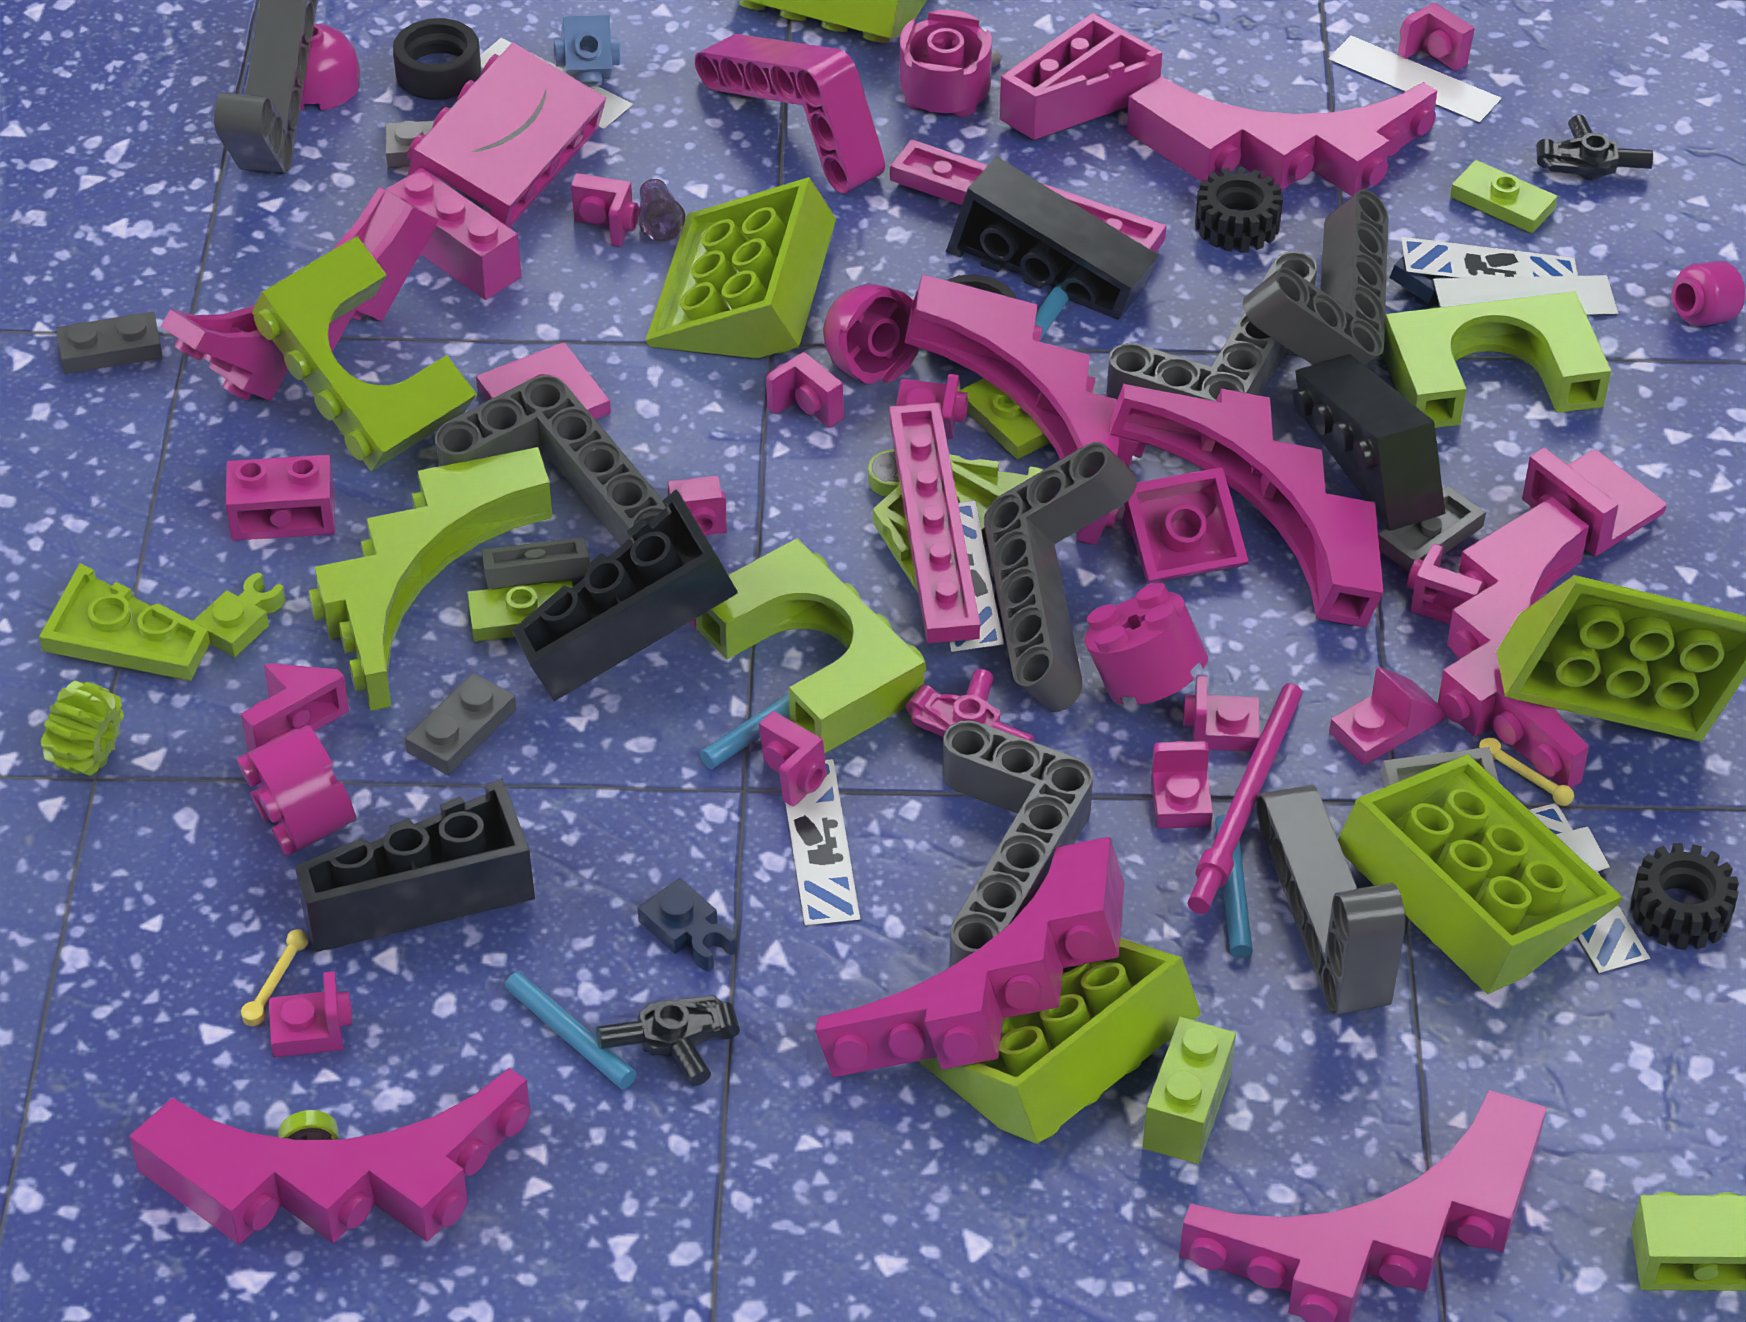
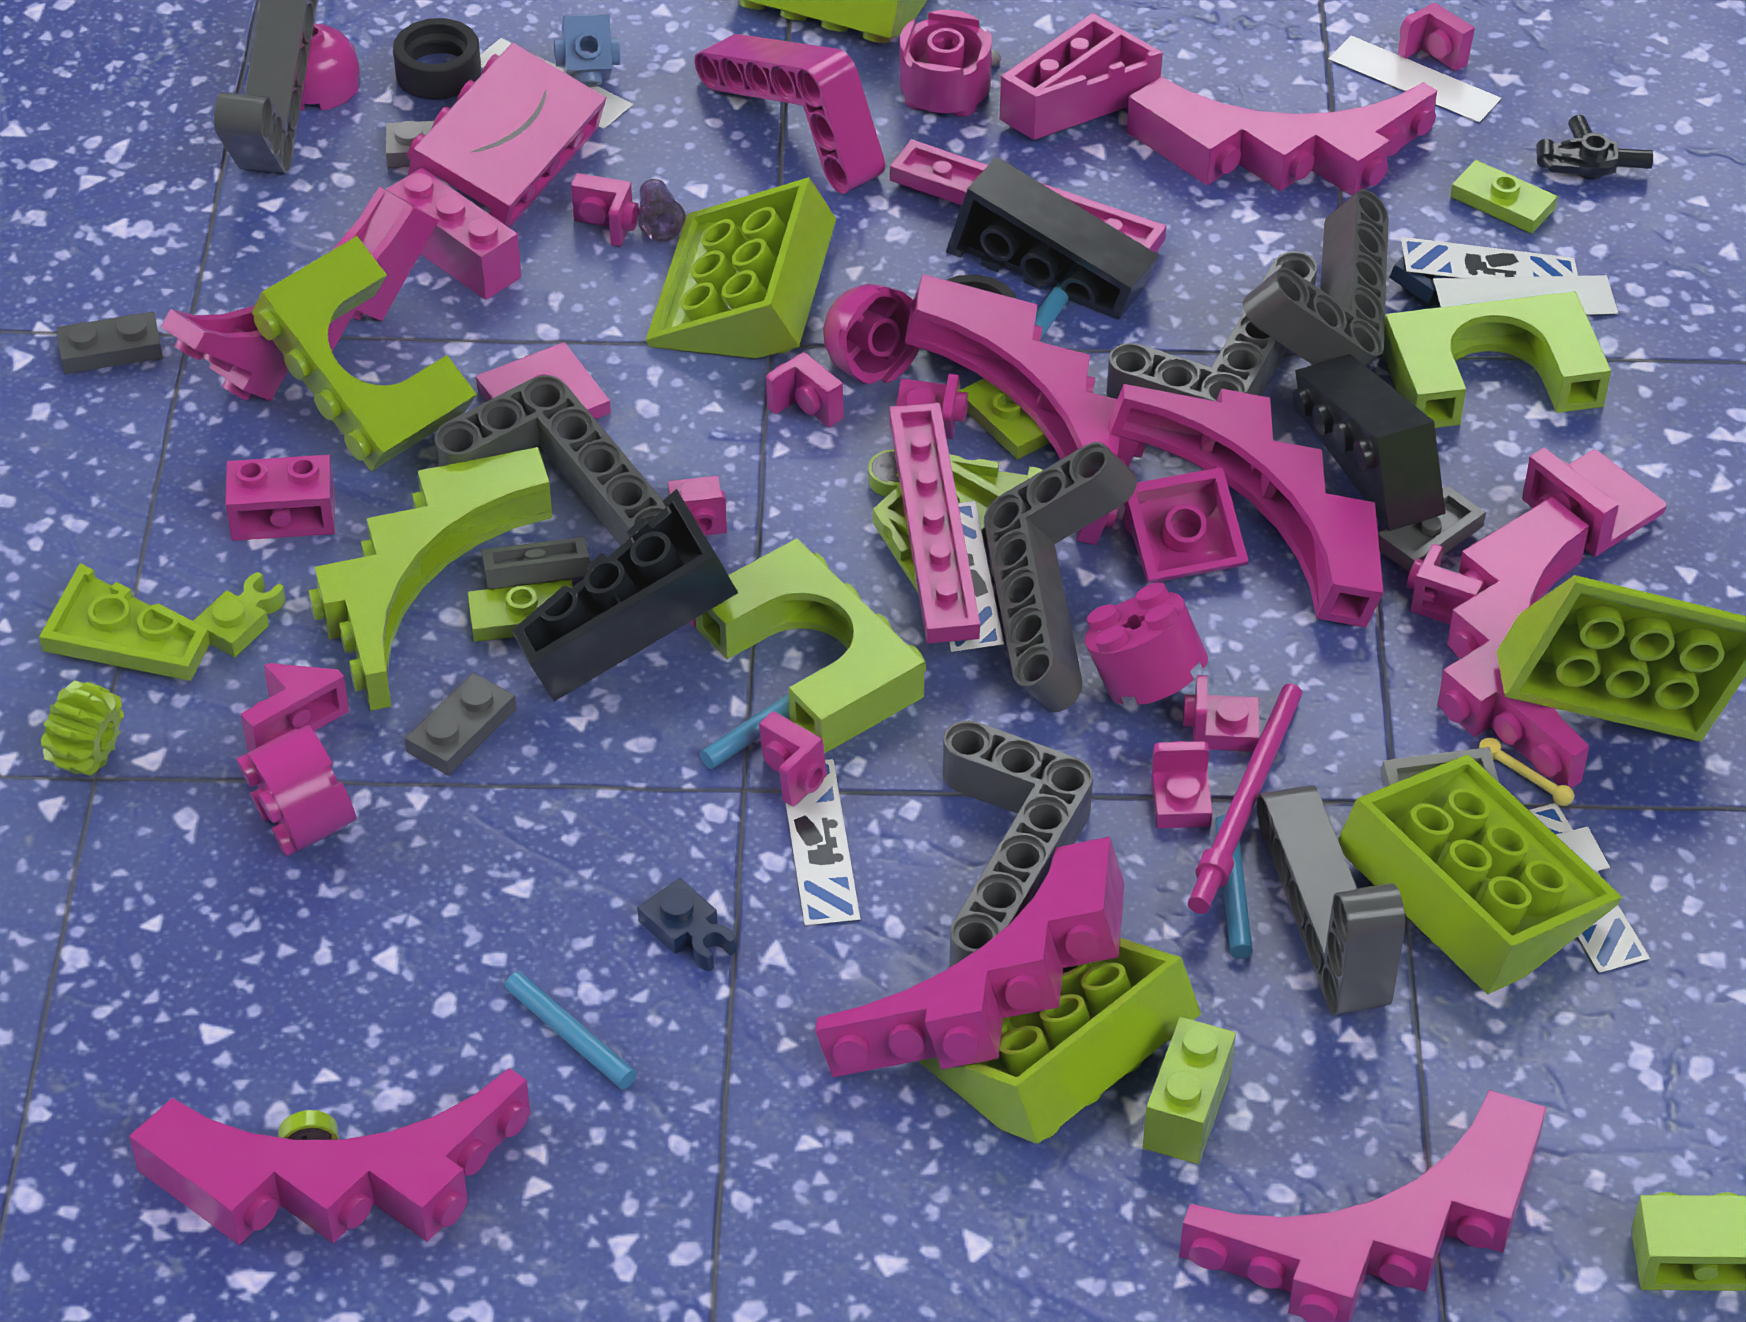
(253, 1012): light yellow hinge -> none
(310, 1020): dark pink bracket -> none
(419, 873): black wedge -> none
(675, 1030): black piece -> none
(939, 711): dark pink piece -> none
(1238, 191): black tyre -> none
(1386, 718): dark pink slope -> none
(1687, 872): black tyre -> none
(1708, 293): dark pink head -> none

